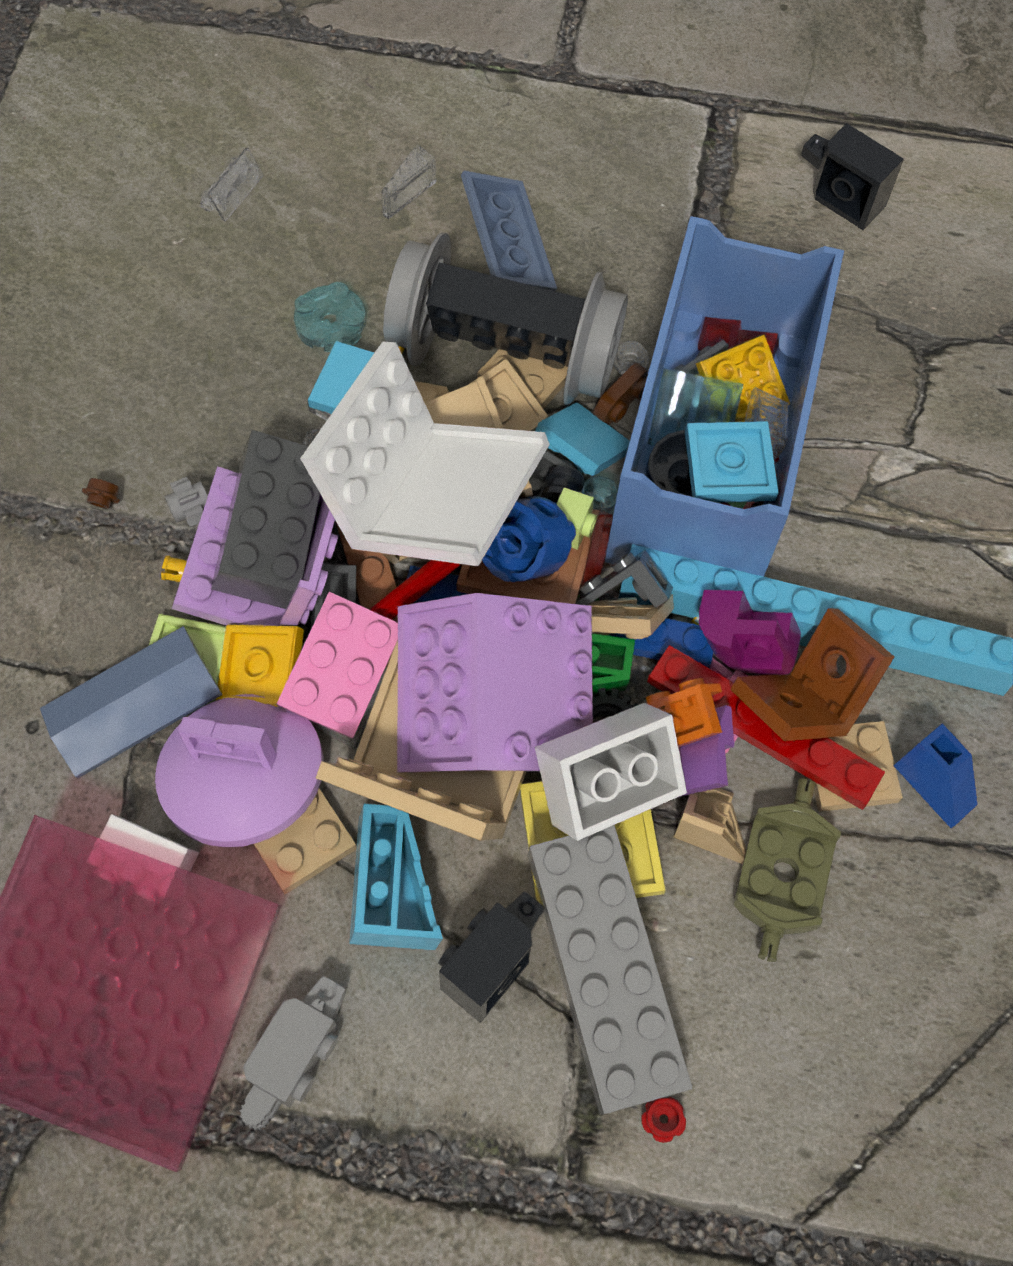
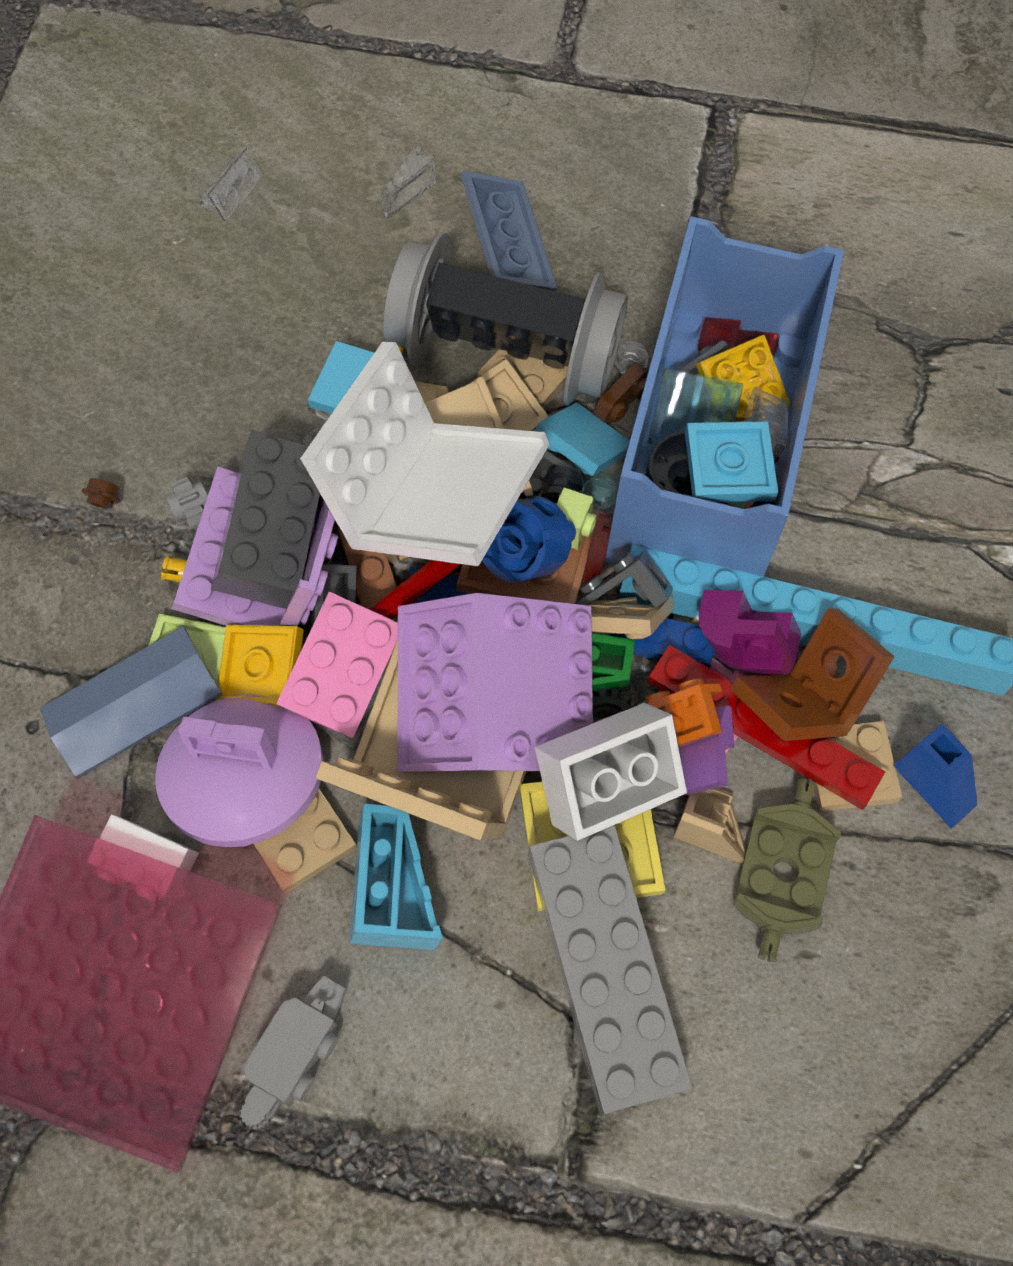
(328, 300): clear light blue plate -> none
(491, 955): black hinge -> none
(664, 1131): red plate -> none
(852, 174): black hinge -> none

